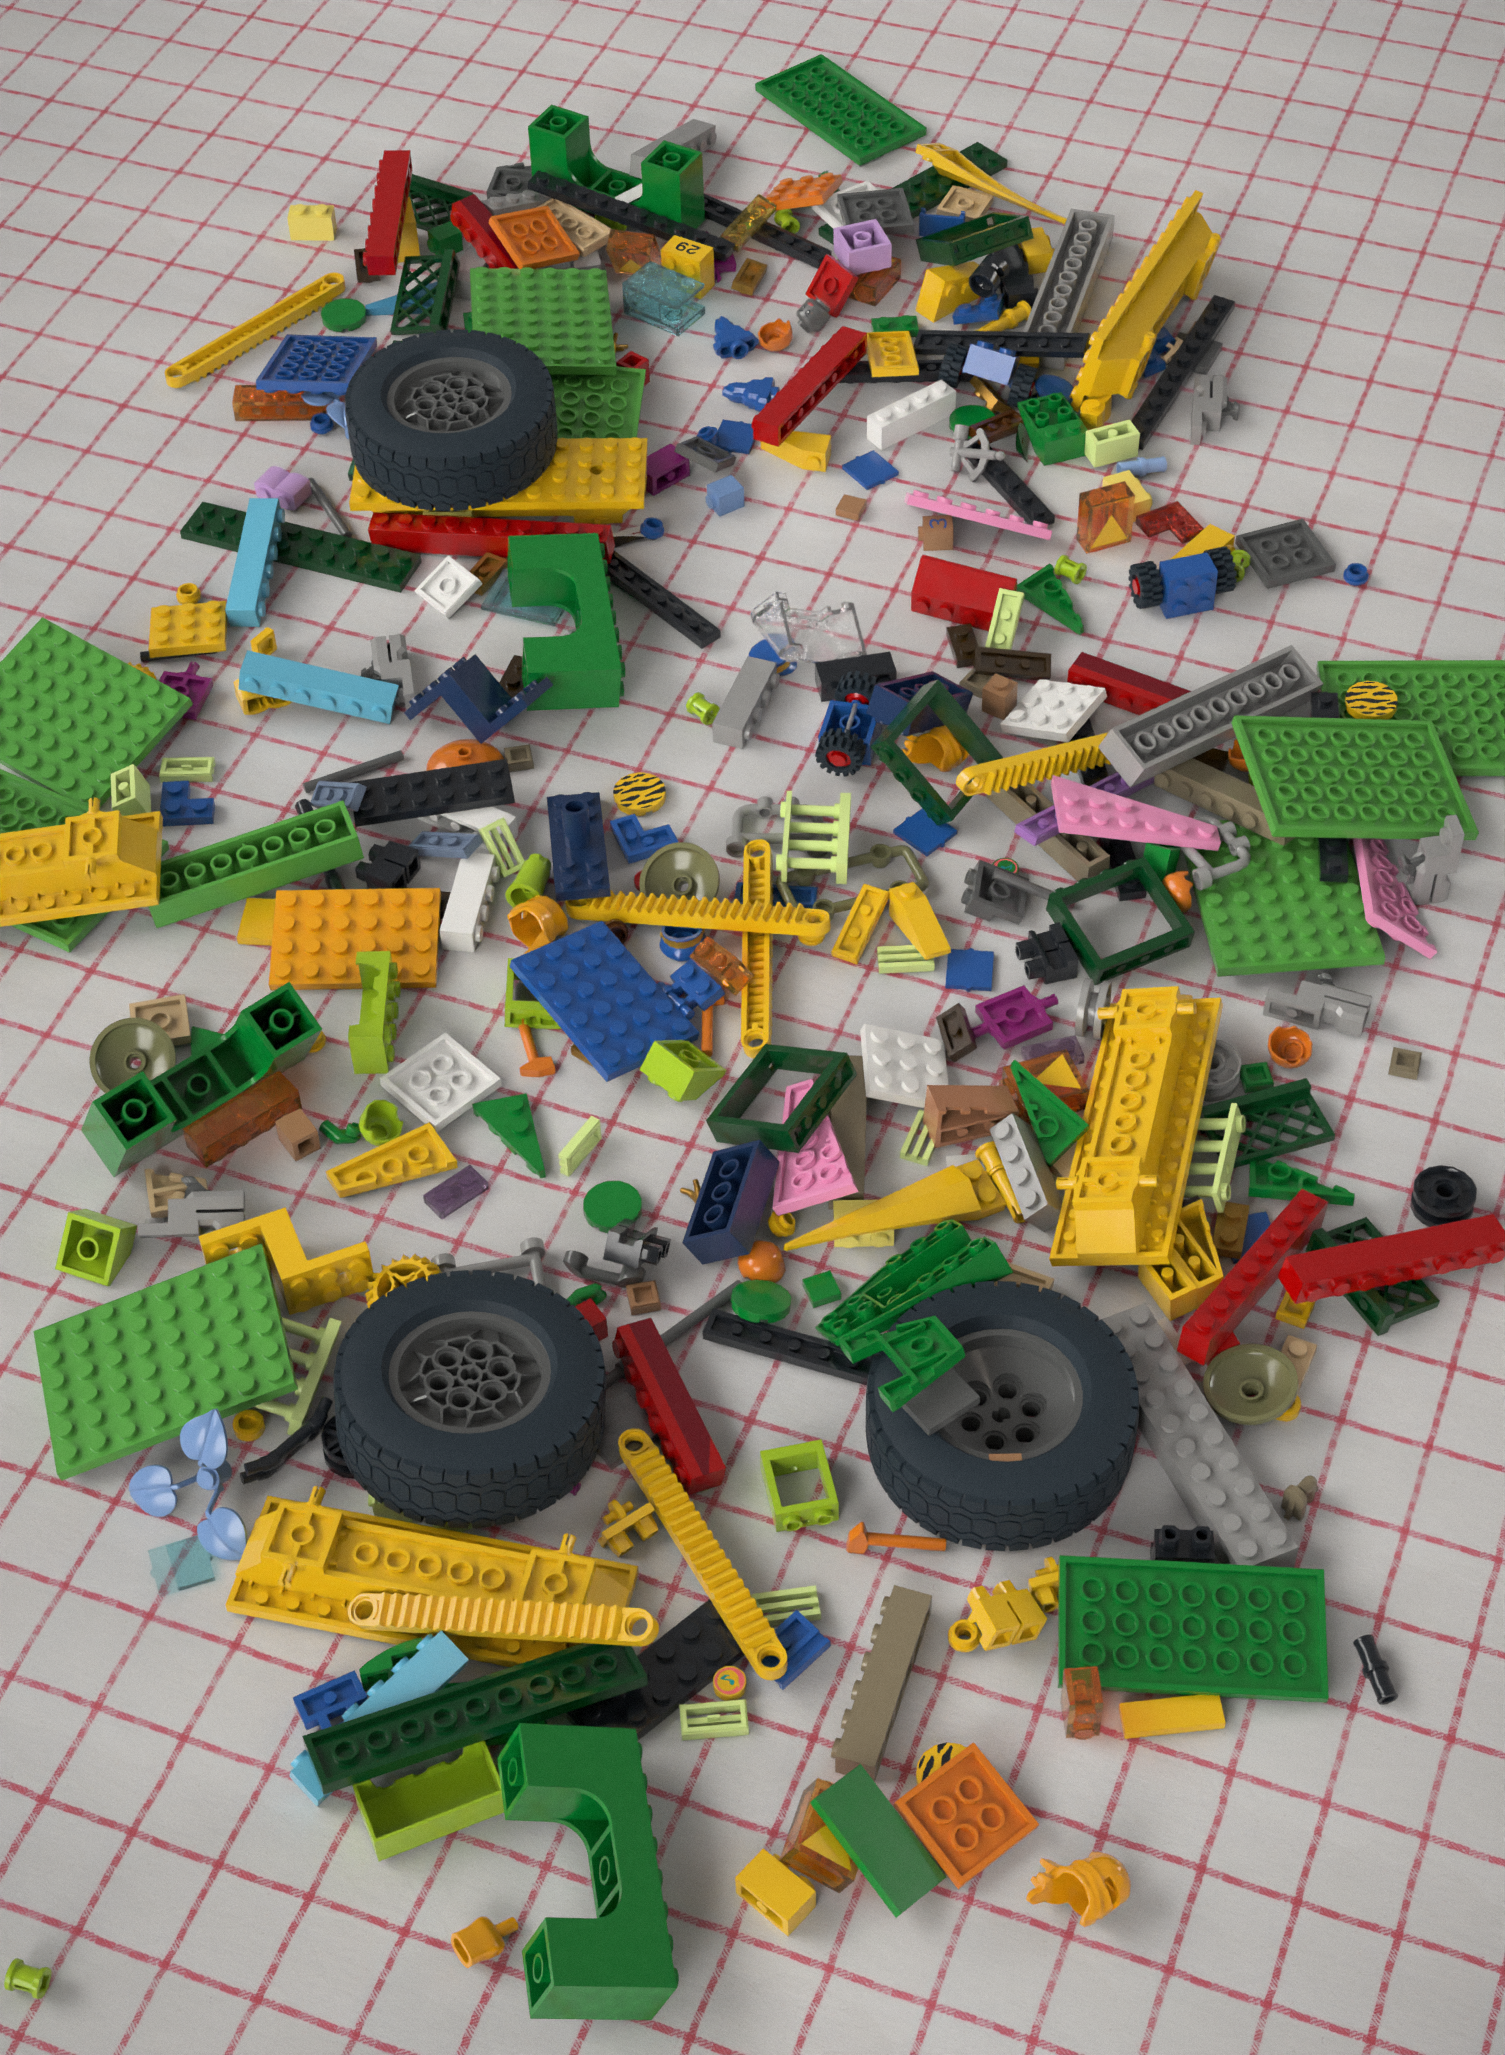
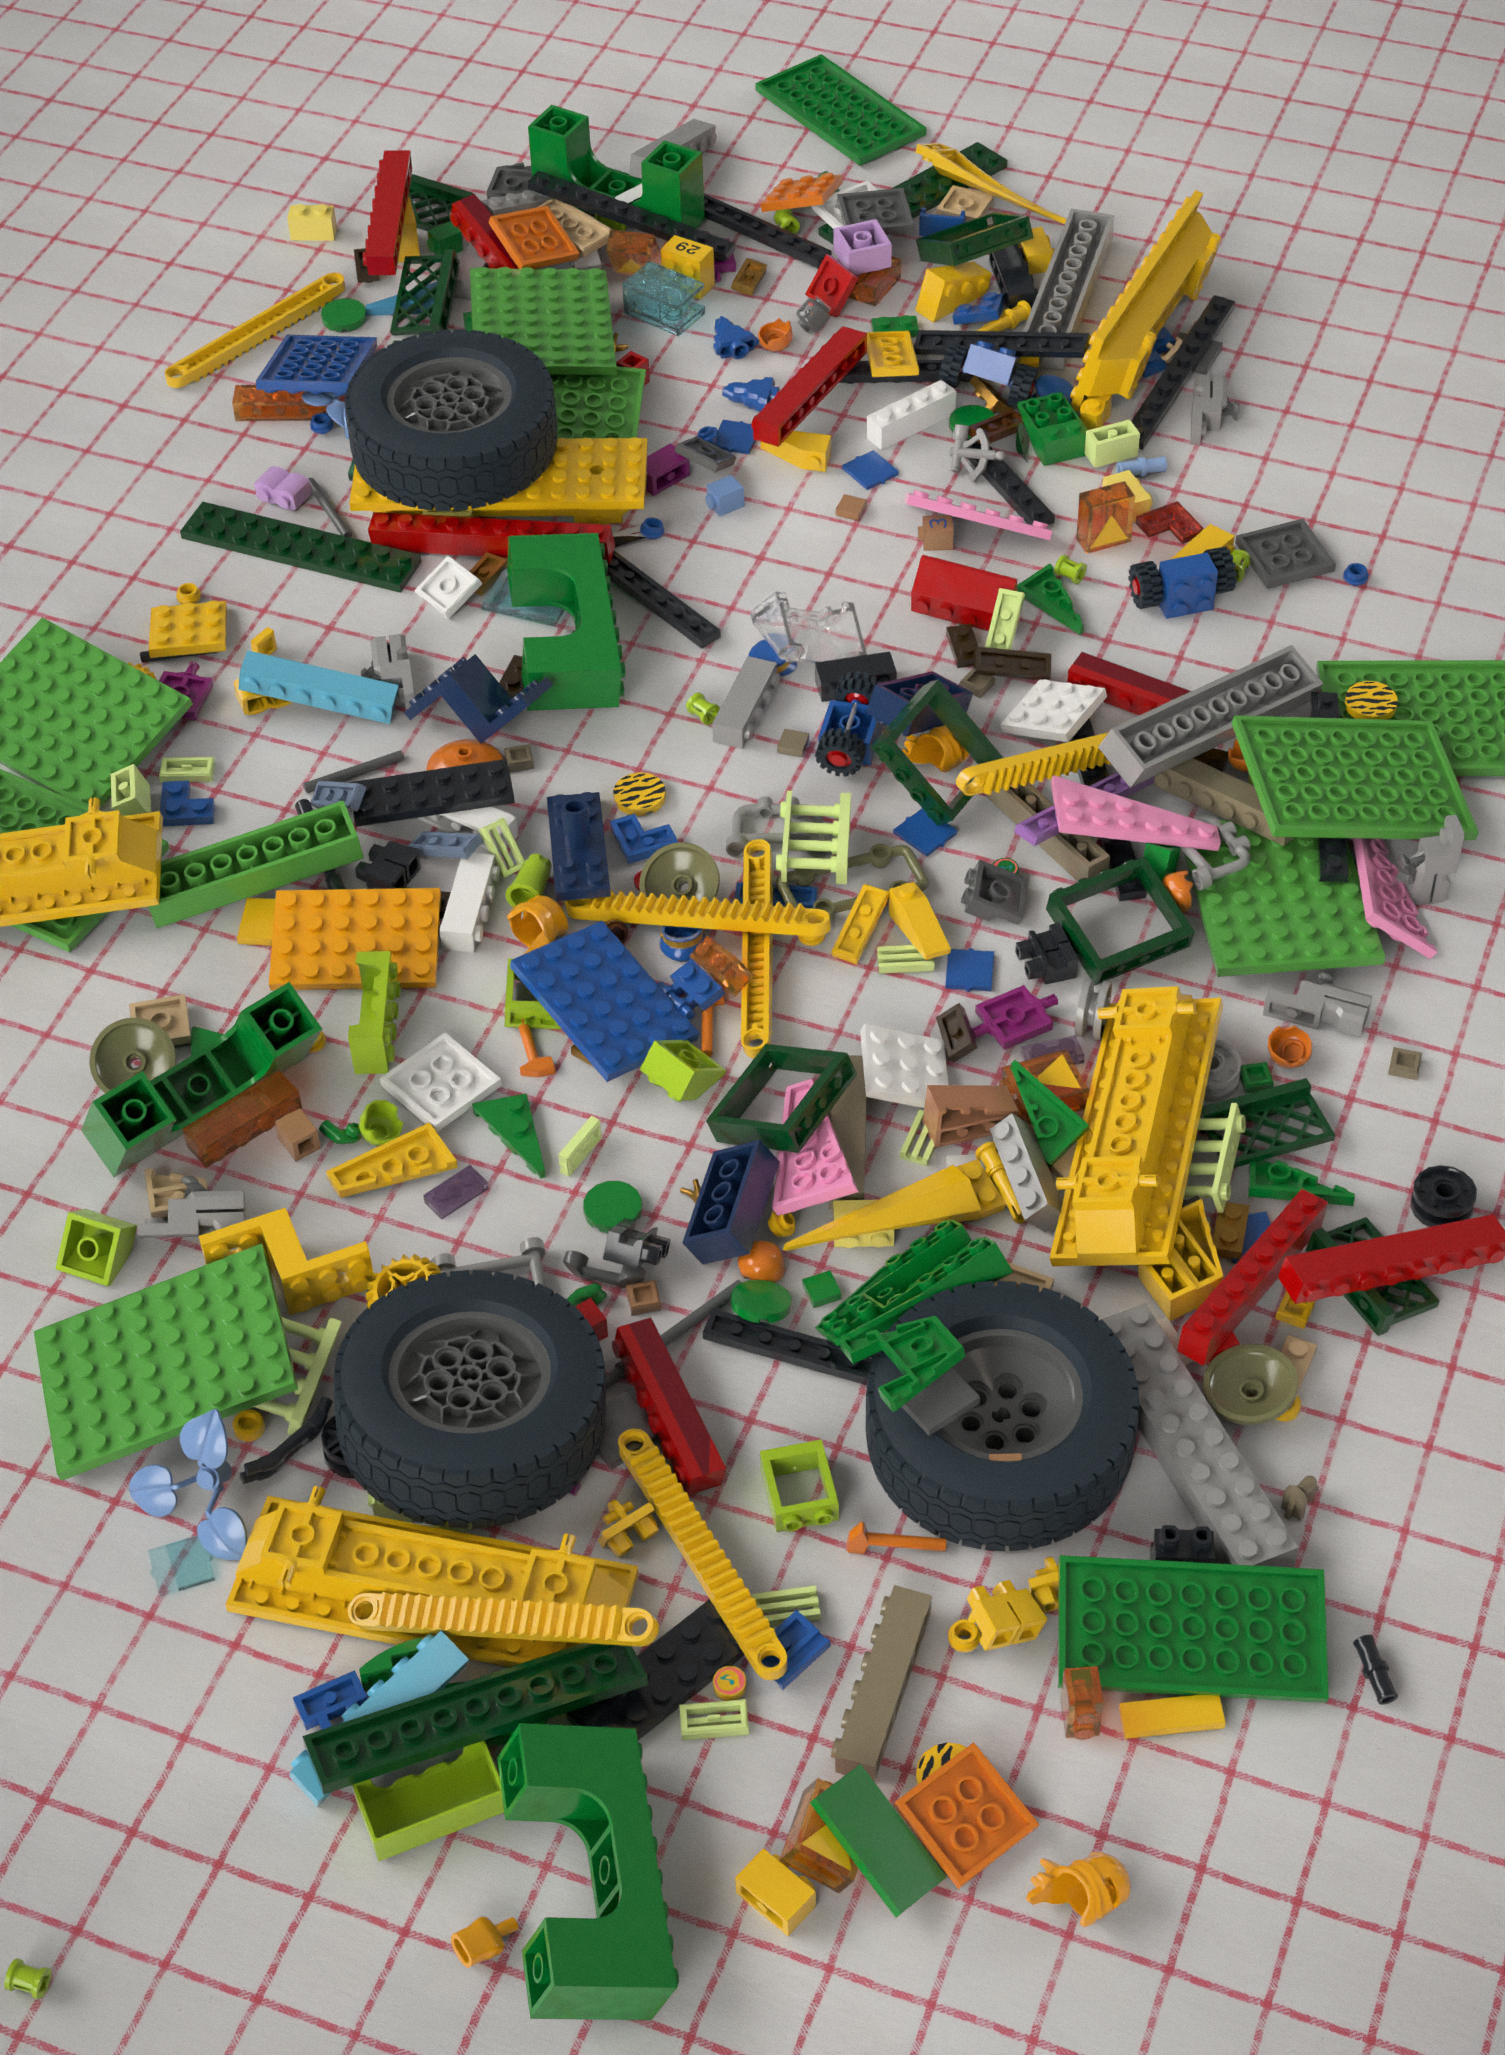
(255, 562): medium azure brick -> none
(749, 221): clear yellow plate -> none
(793, 742): none -> dark tan tile
(989, 275): black wheel -> none
(999, 696): medium nougat brick -> none
(1021, 884): flat silver bar -> none

